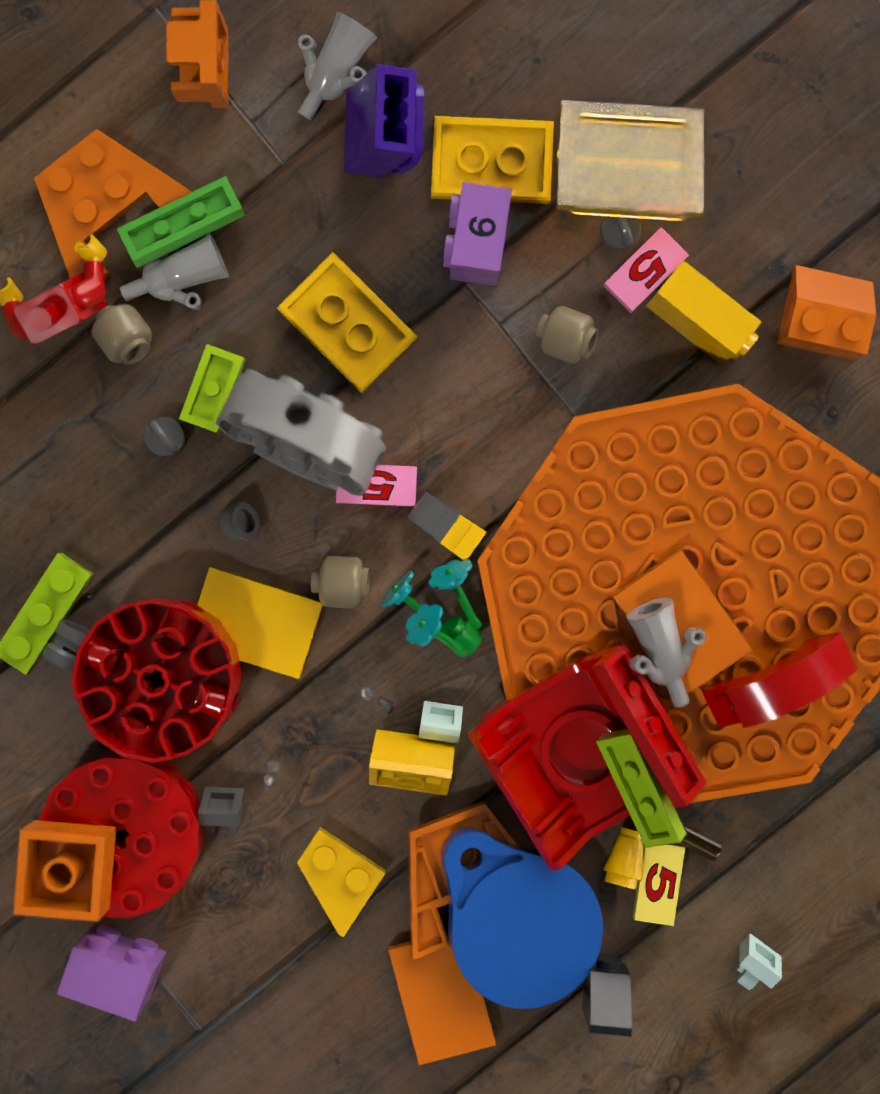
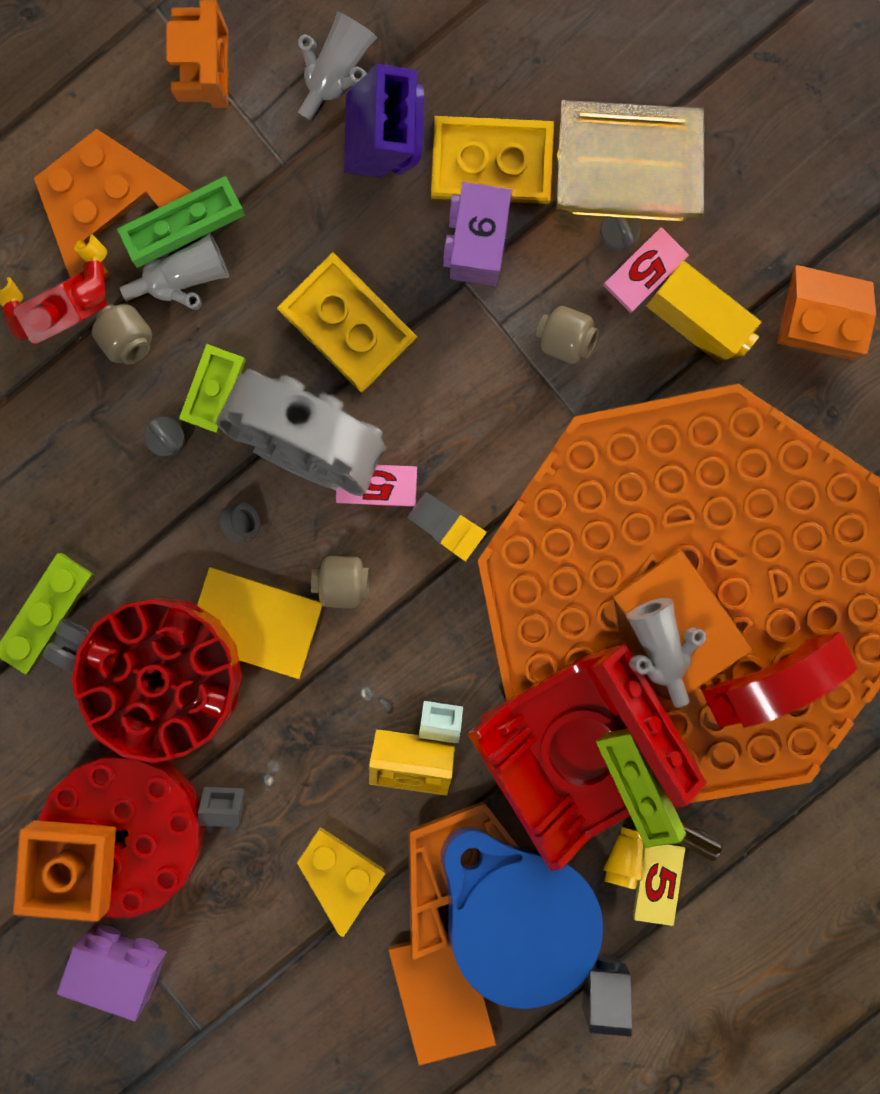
(457, 633): plant -> none
(758, 963): light aqua tile -> none

